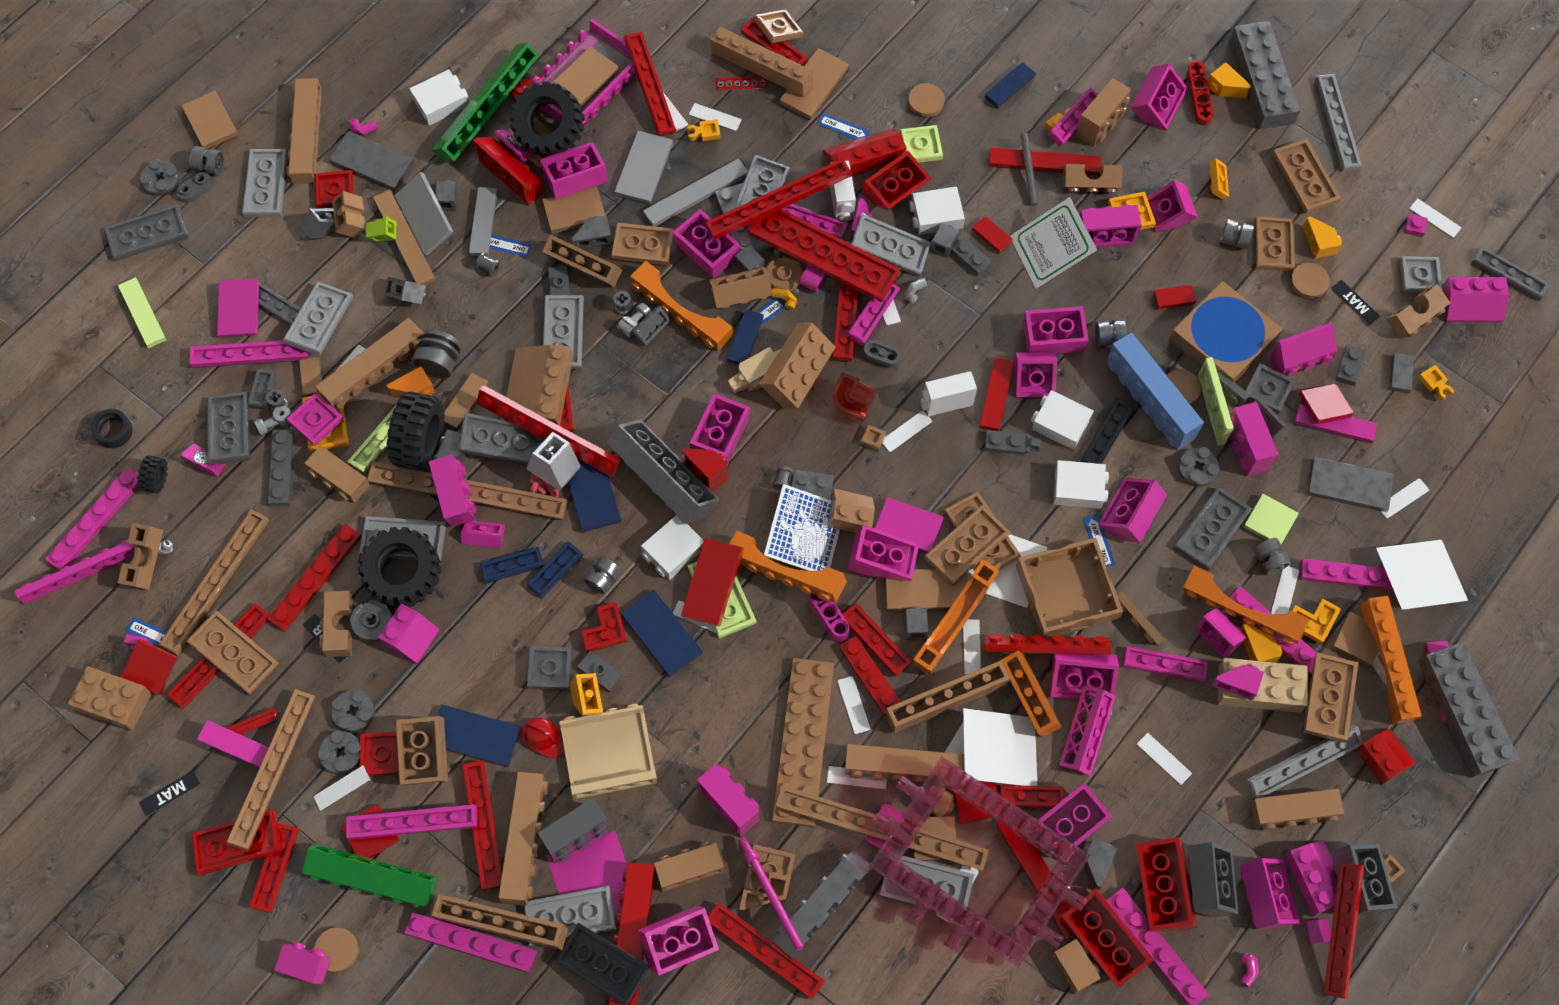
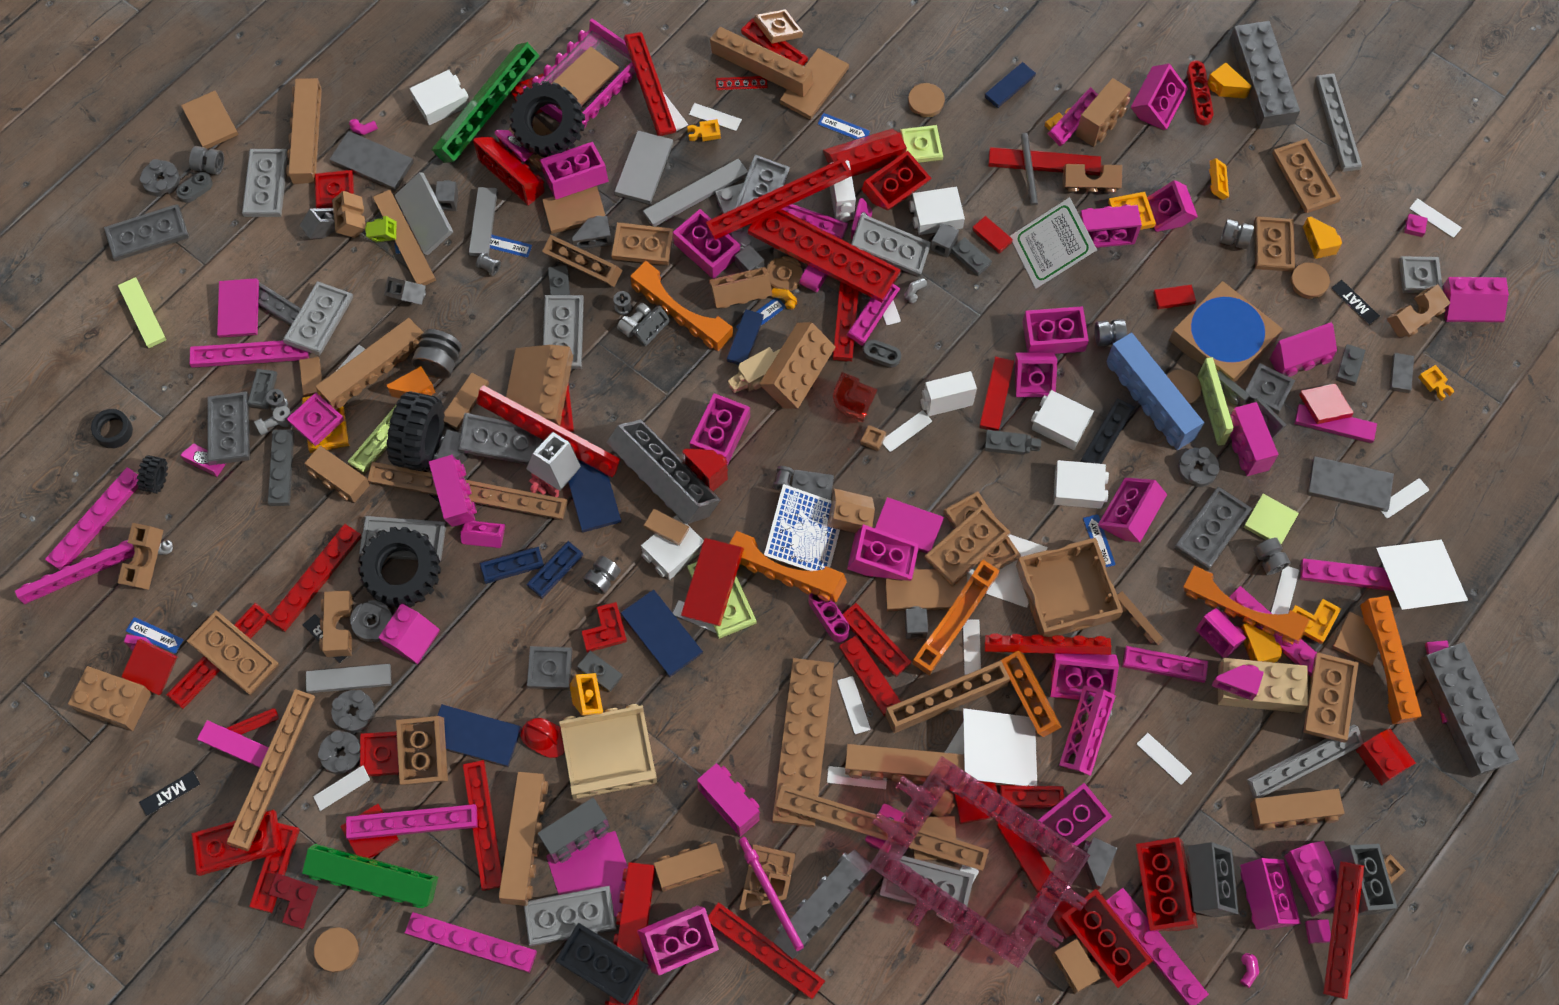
(214, 582): medium nougat tile -> none
(298, 894): none -> dark red plate
(303, 963): dark pink brick -> none
(348, 678): none -> light grey tile
(500, 921): medium nougat brick -> none
(666, 527): none -> medium nougat tile
(1514, 274): flat silver tile -> none

